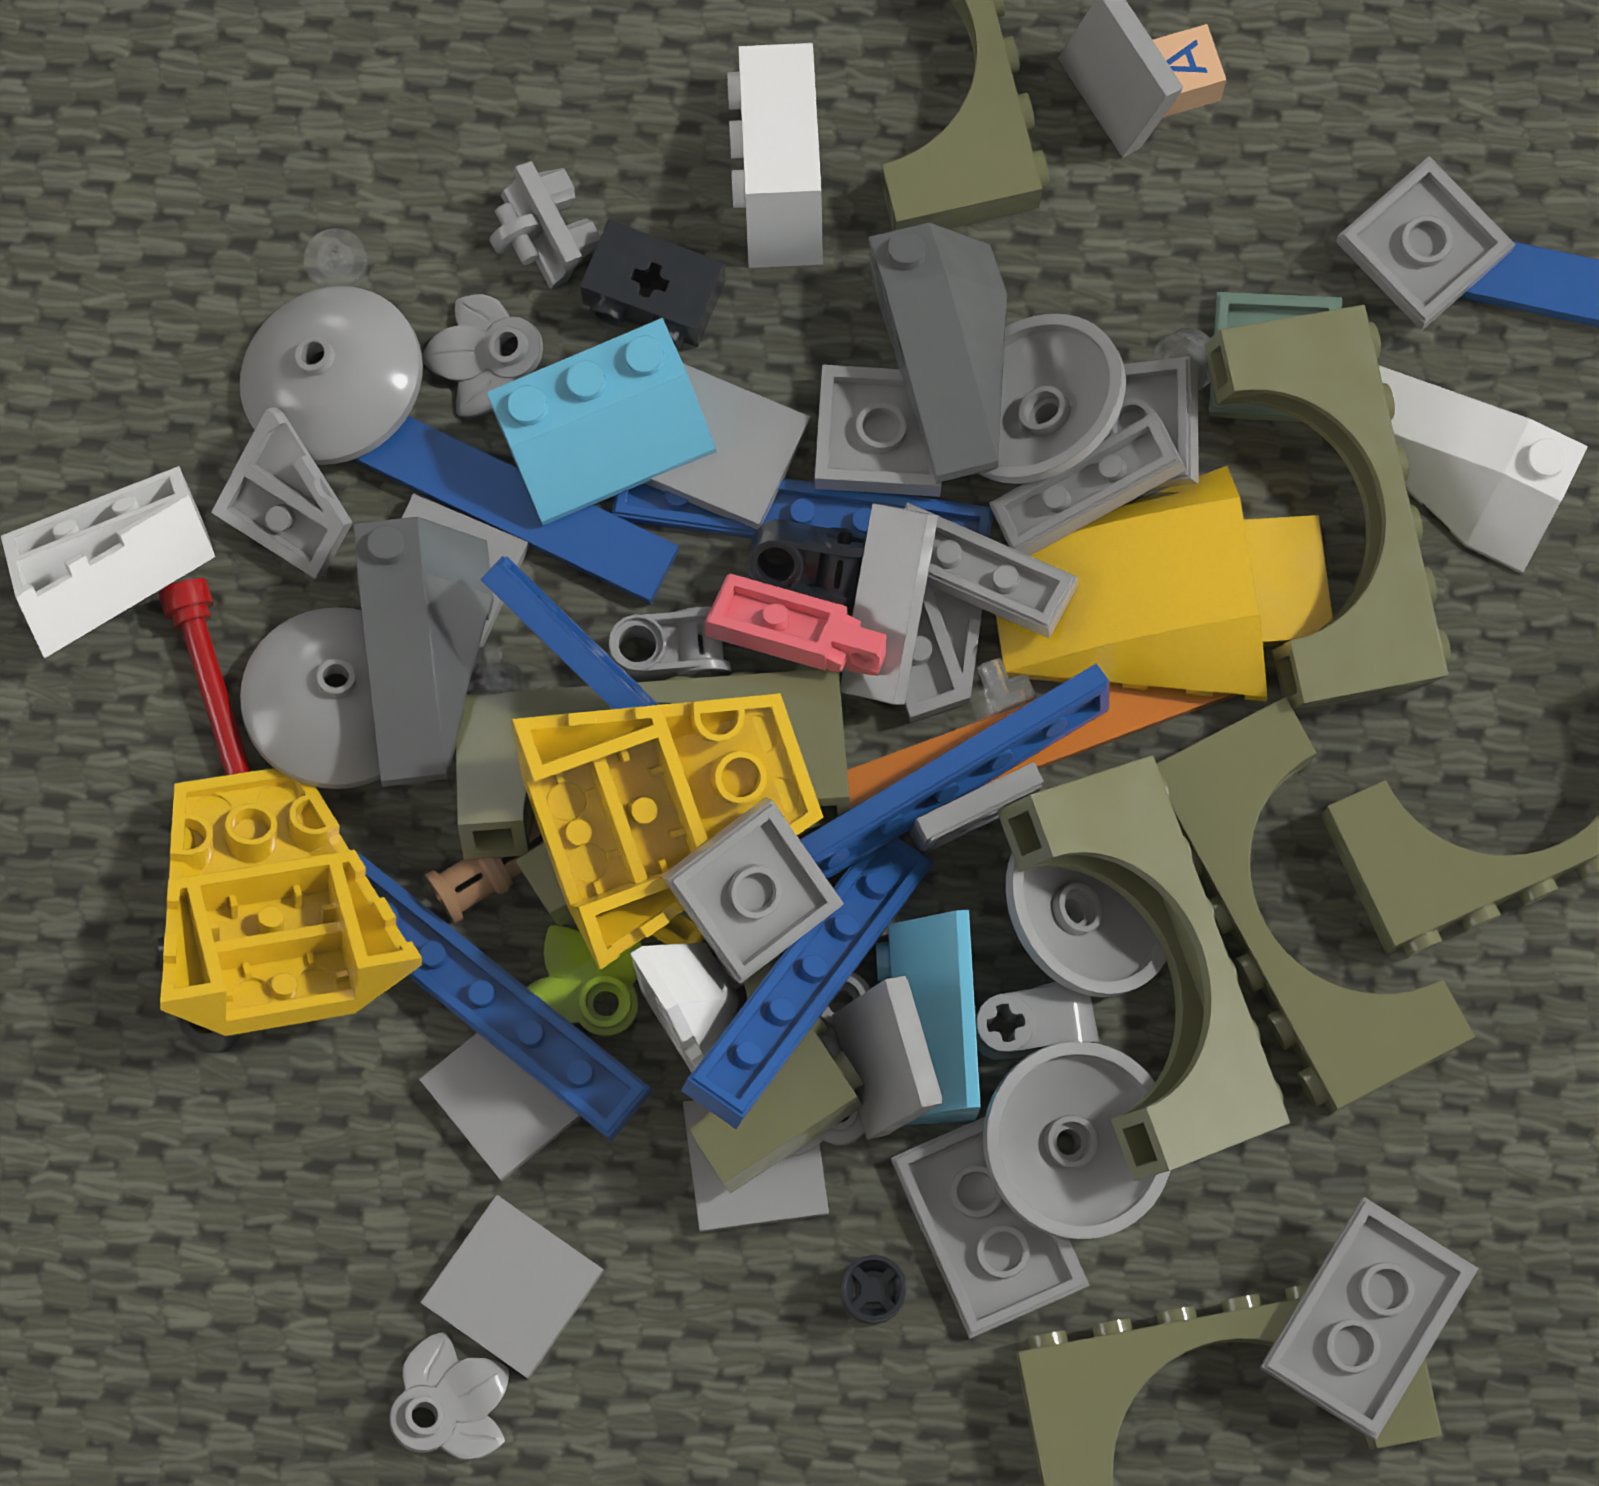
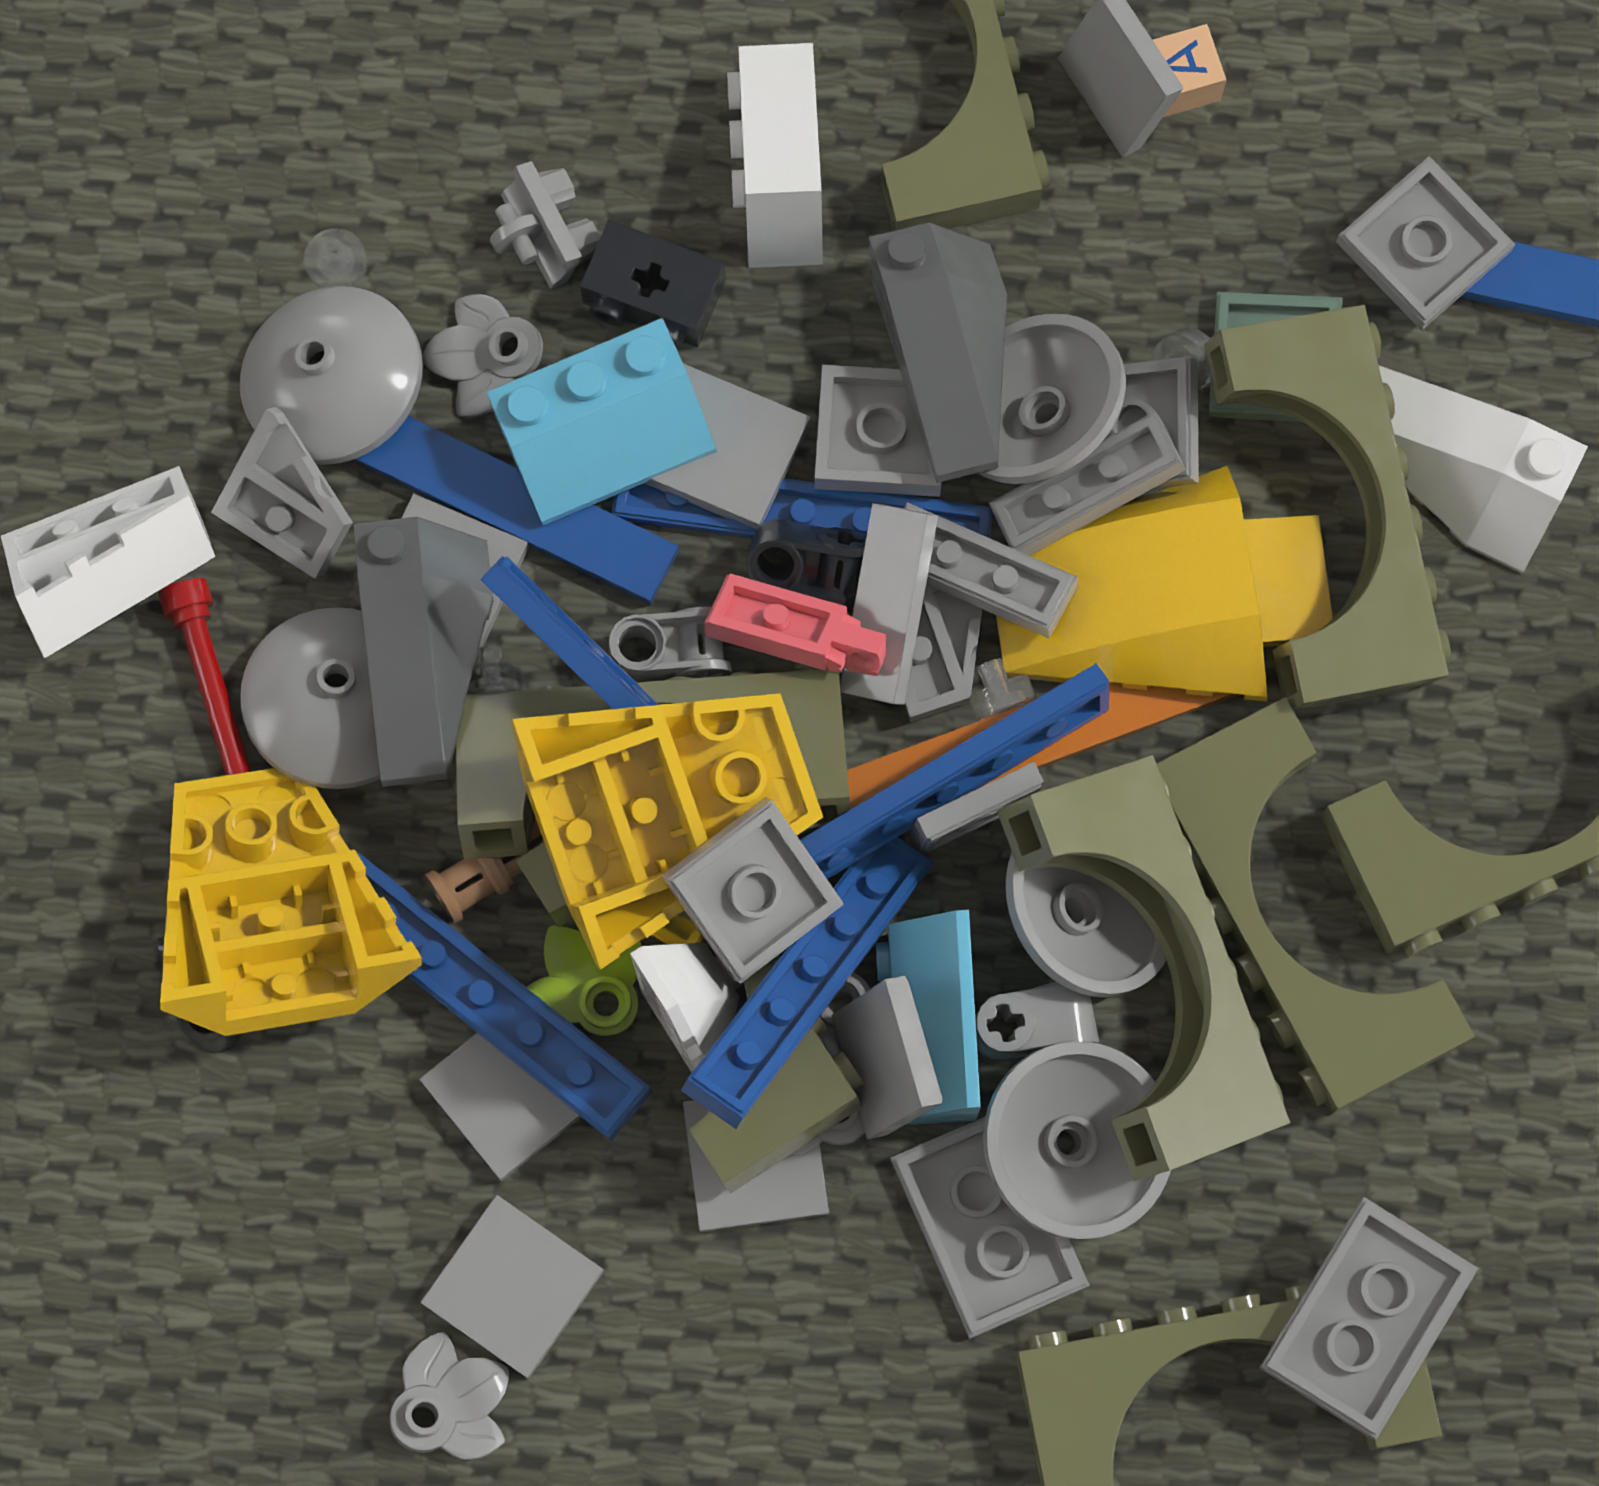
(879, 1282): black wheel -> none

